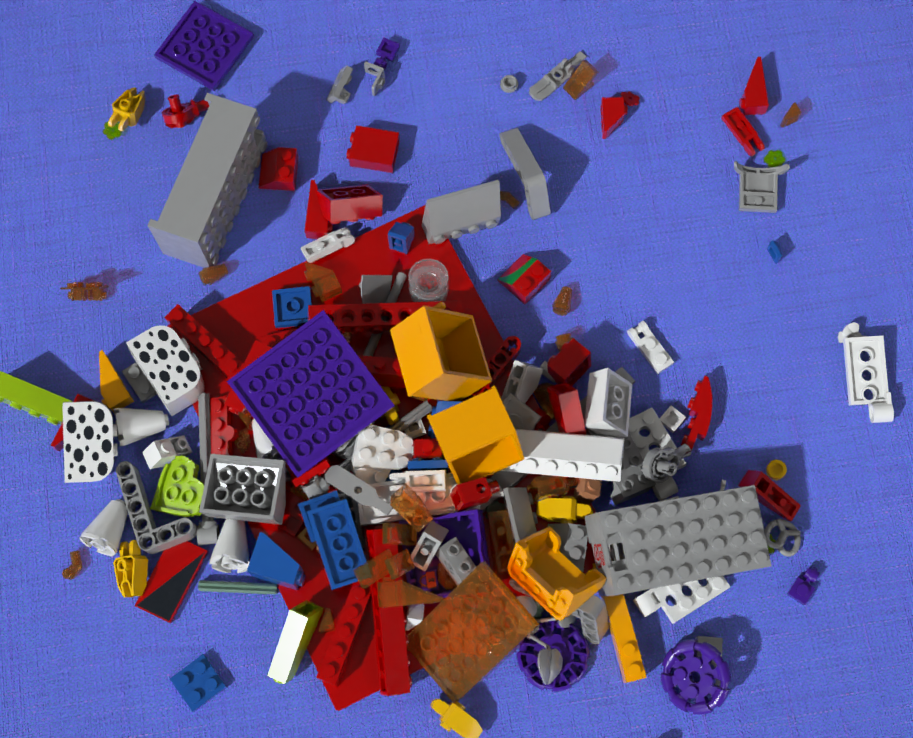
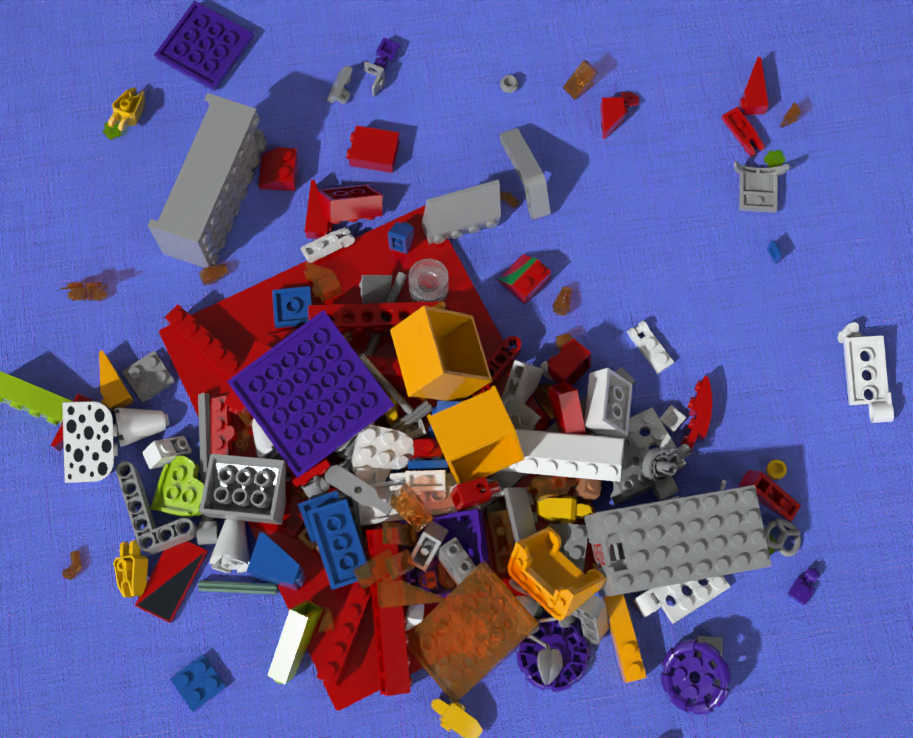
(107, 528): white cone -> none
(168, 367): white brick -> none
(179, 114): red pin -> none
(386, 384): none -> light grey bar
(550, 82): light grey piece -> none

